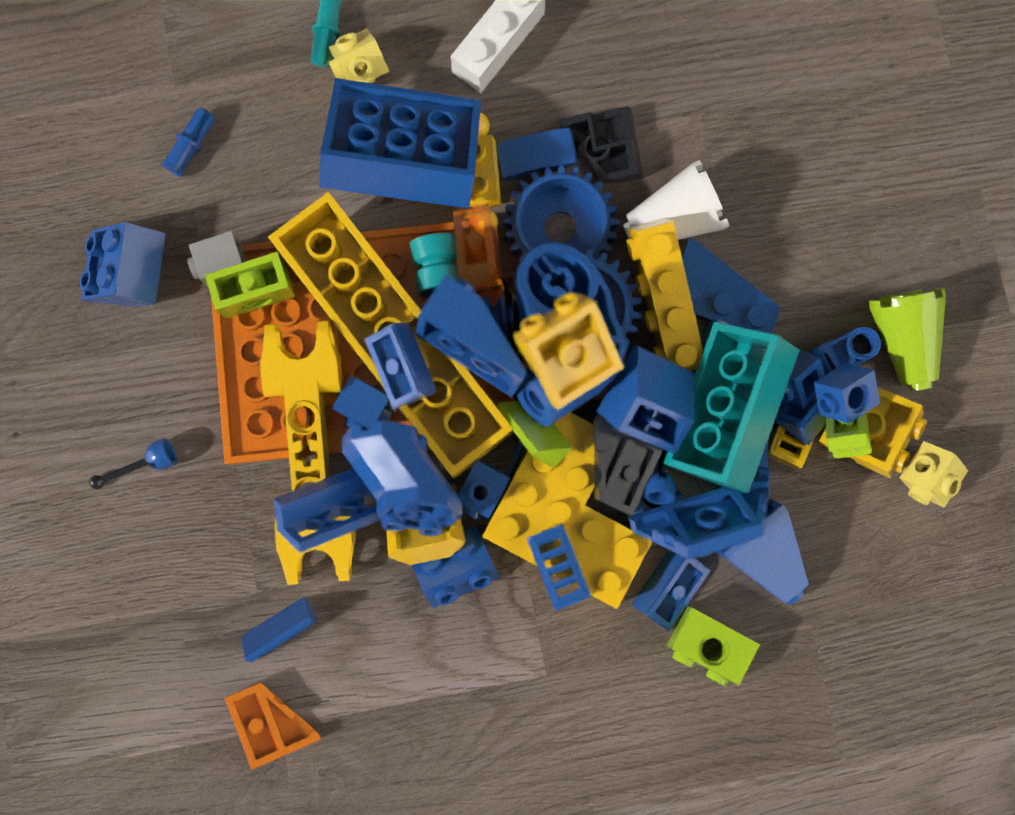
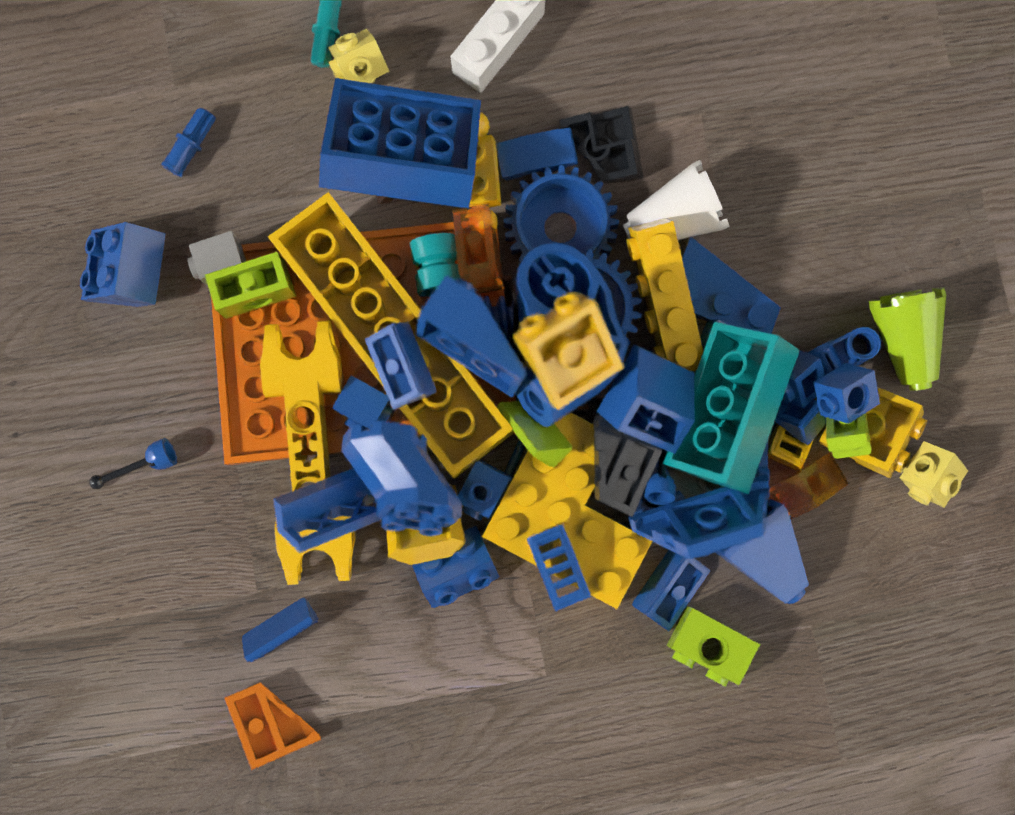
(809, 486): none -> clear orange slope

